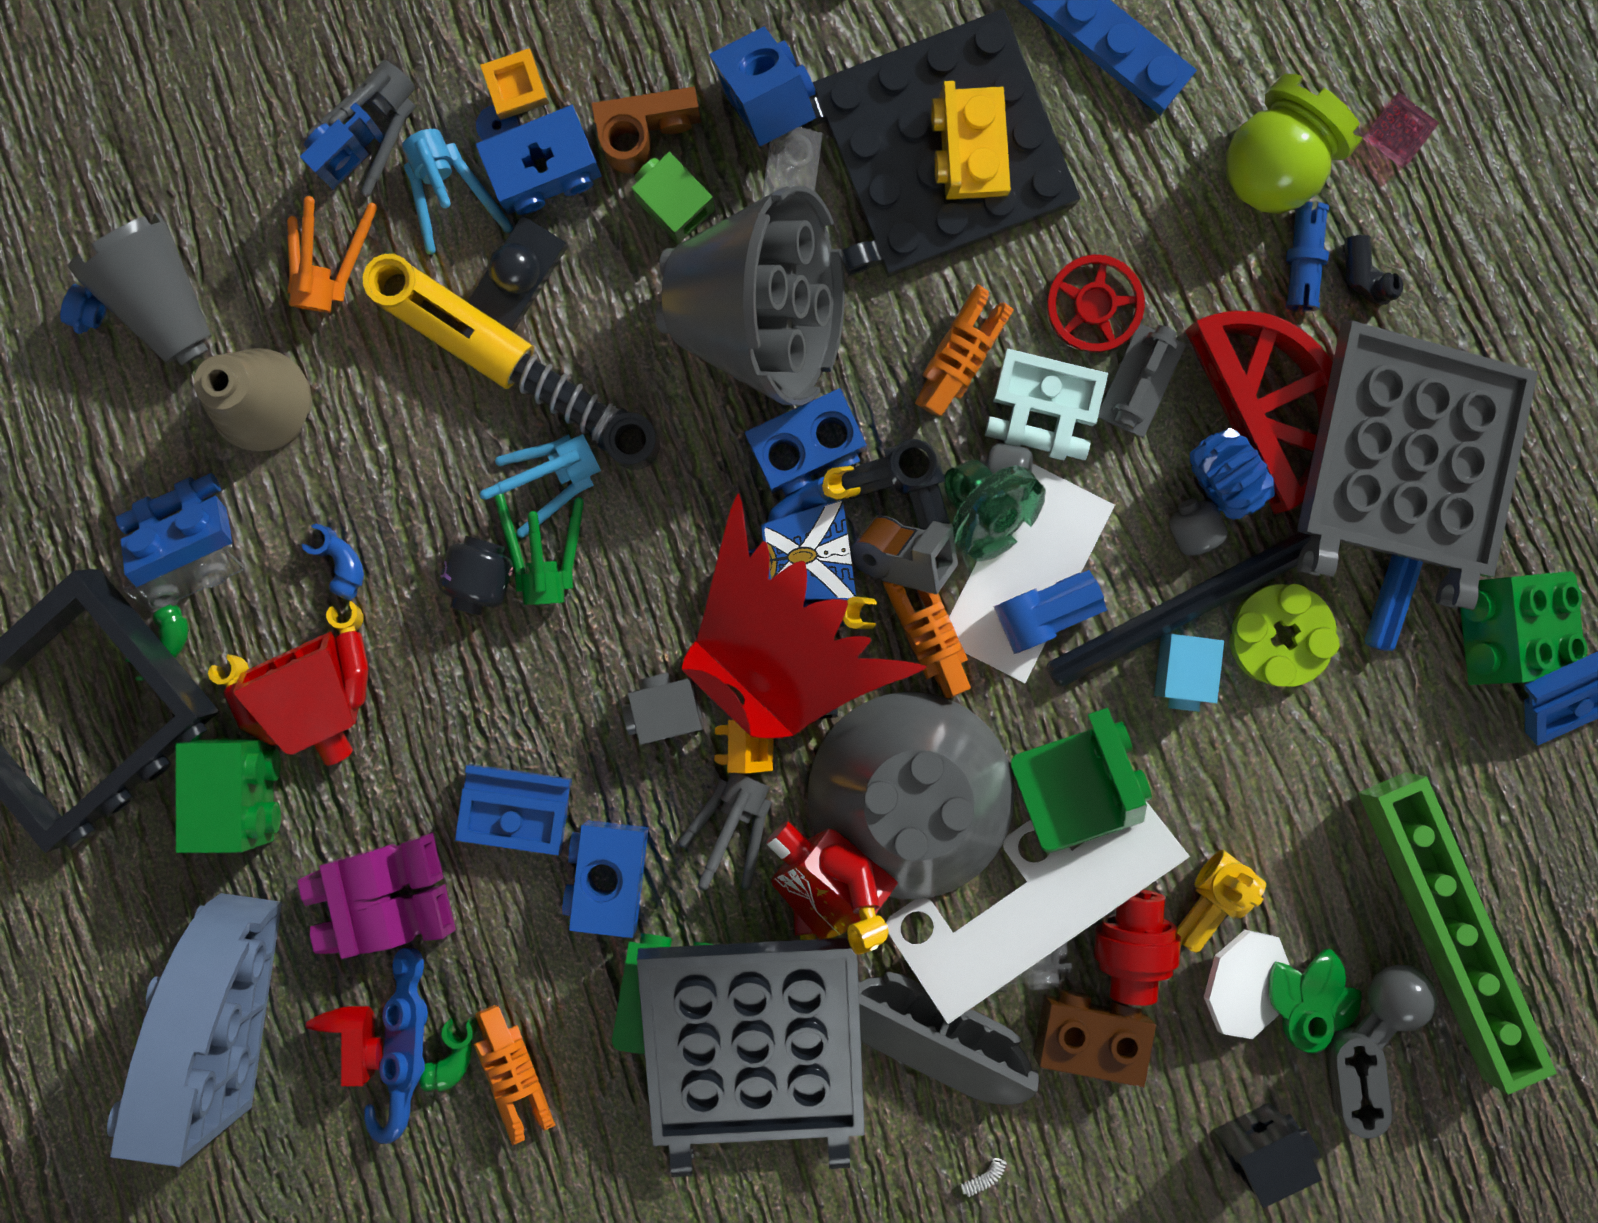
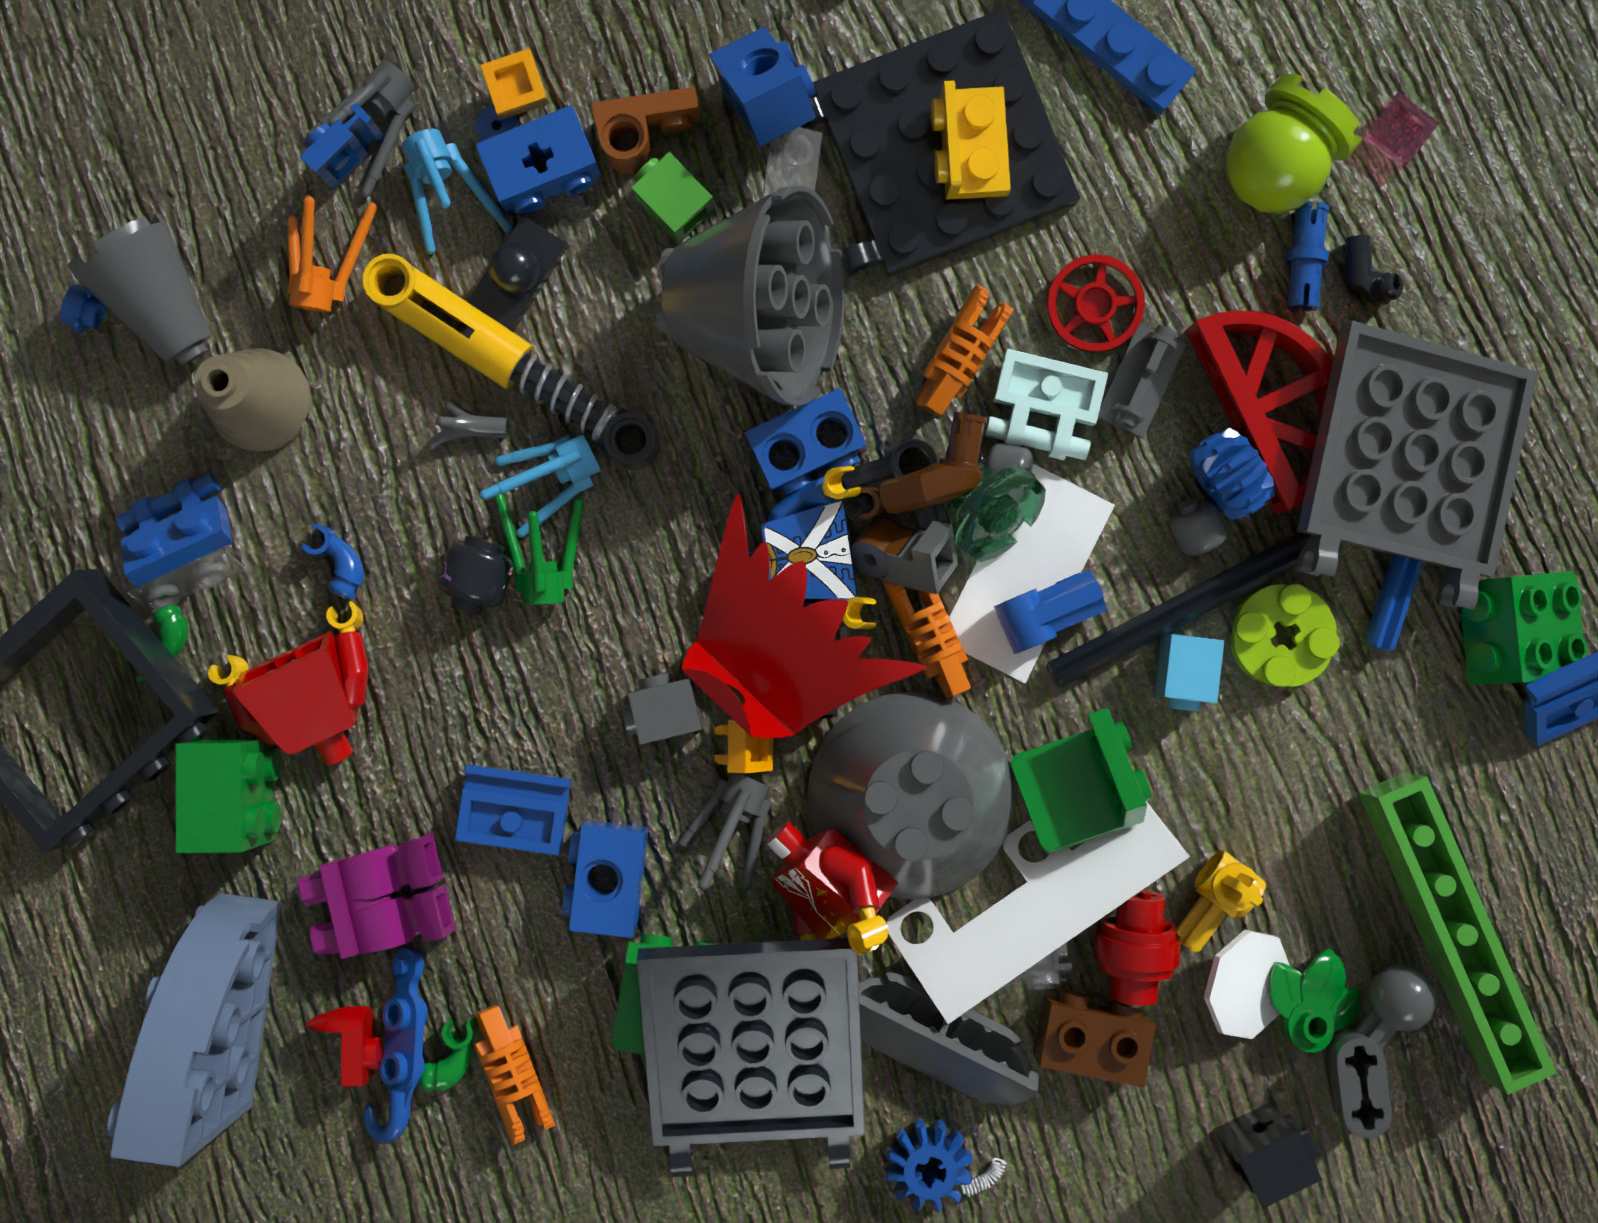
(466, 425): none -> dark grey bar
(938, 1180): none -> blue gear
(939, 481): none -> reddish brown arm

